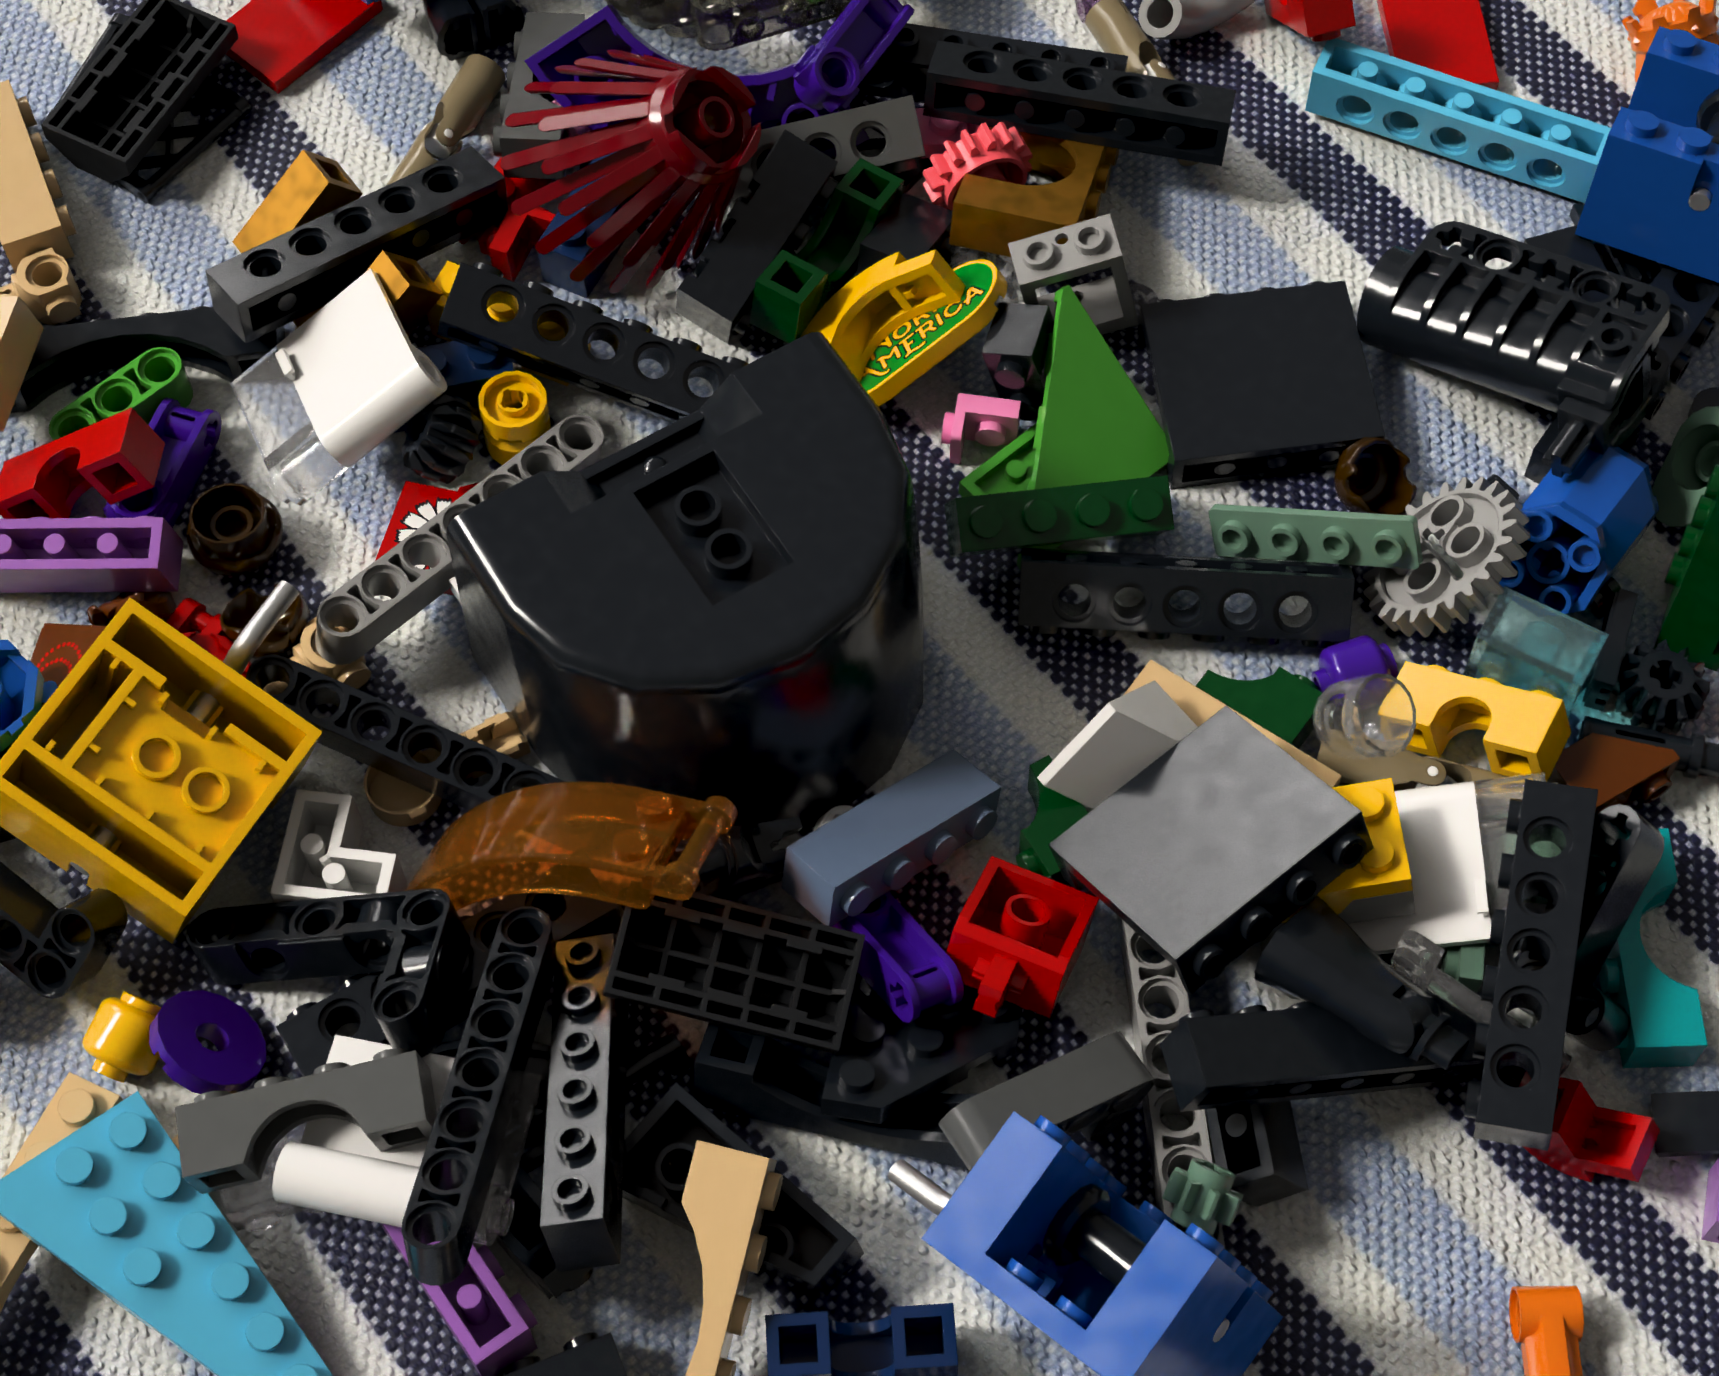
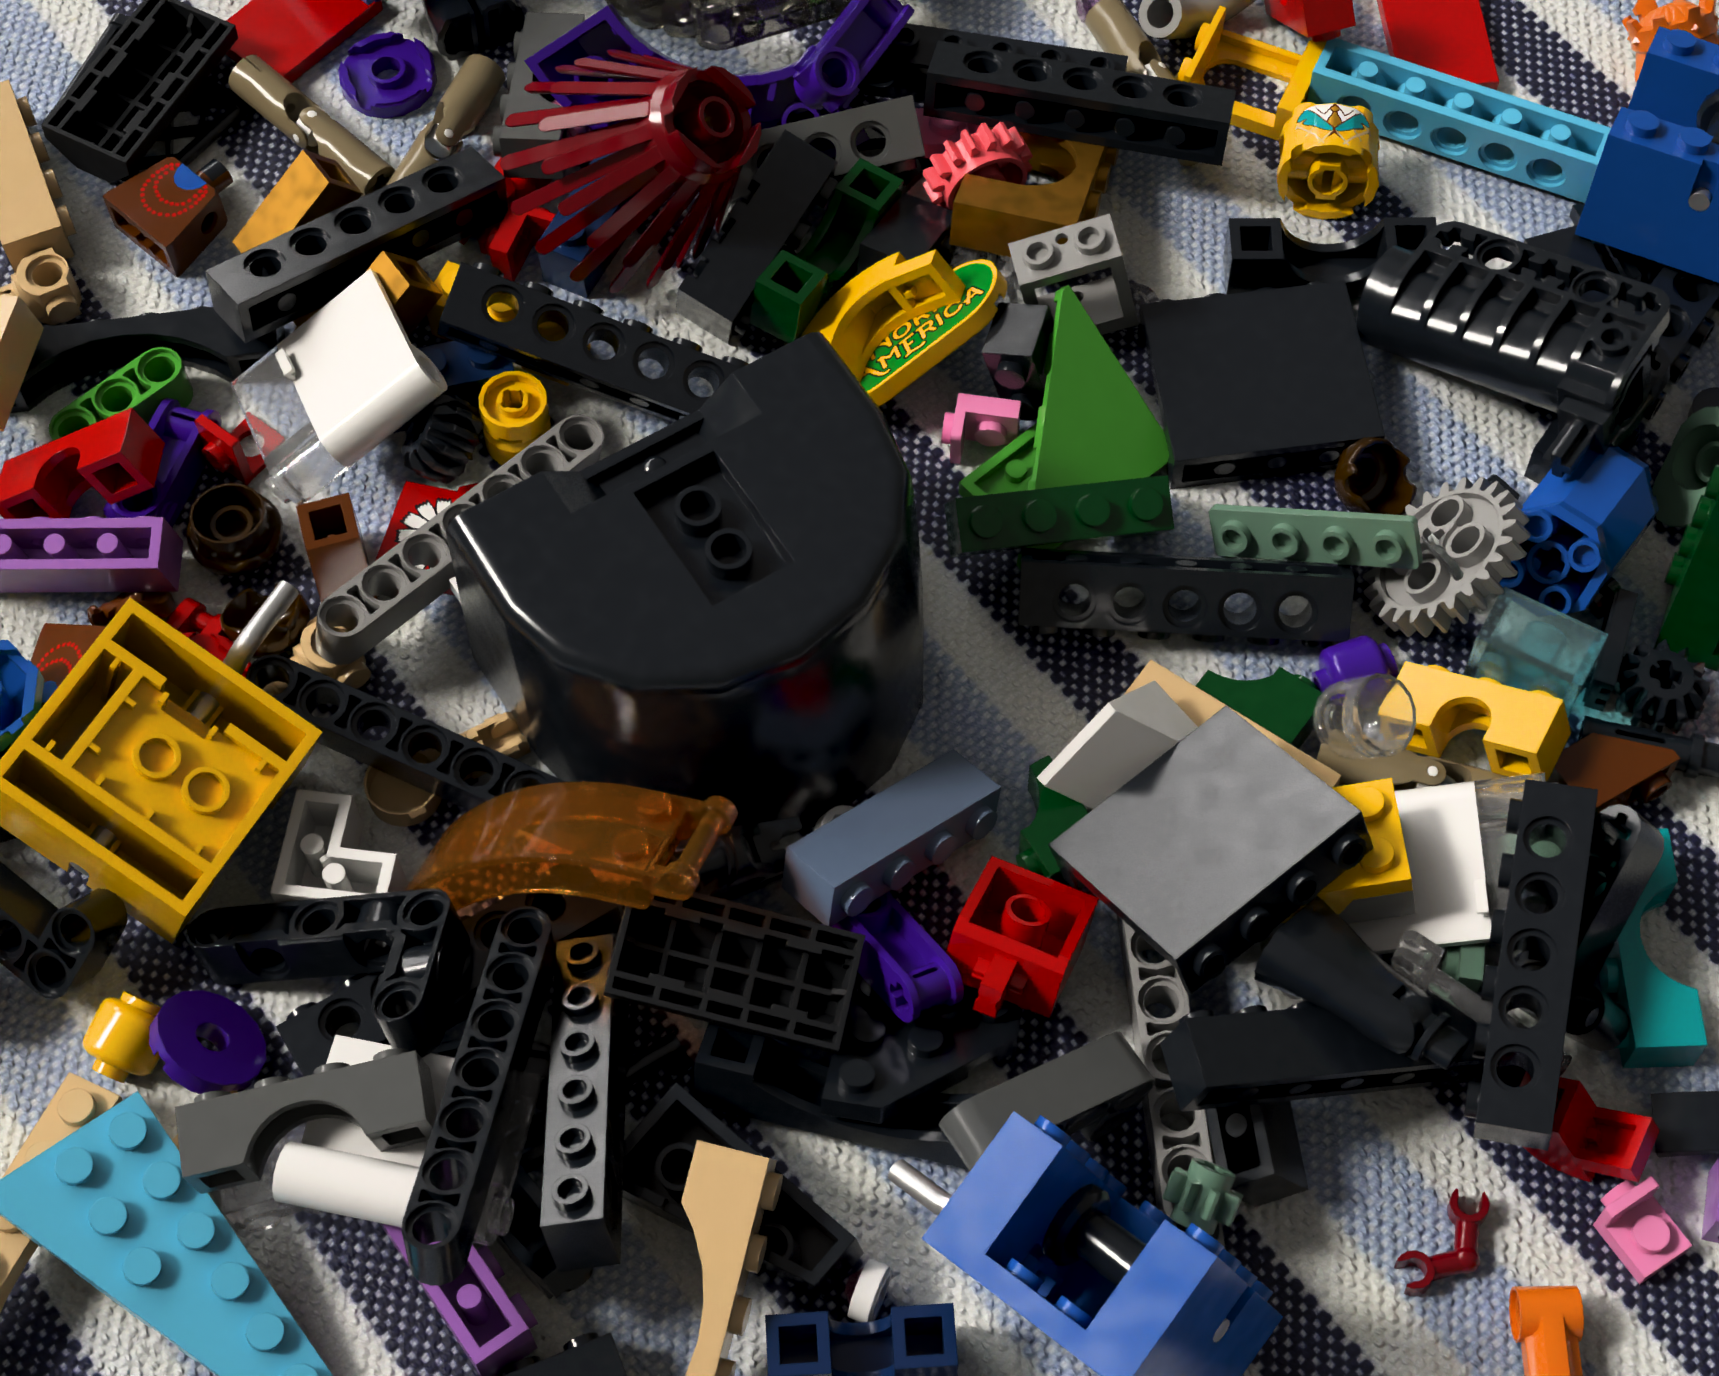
(171, 210): none -> reddish brown torso
(225, 451): none -> red bracket
(314, 130): none -> dark tan piece
(332, 542): none -> reddish brown slope
(387, 96): none -> dark purple tile
(867, 1291): none -> white tile
(1220, 46): none -> yellow panel
(1268, 255): none -> black arch
(1328, 159): none -> yellow brick
(1461, 1260): none -> dark red arm
(1640, 1229): none -> bright pink bracket

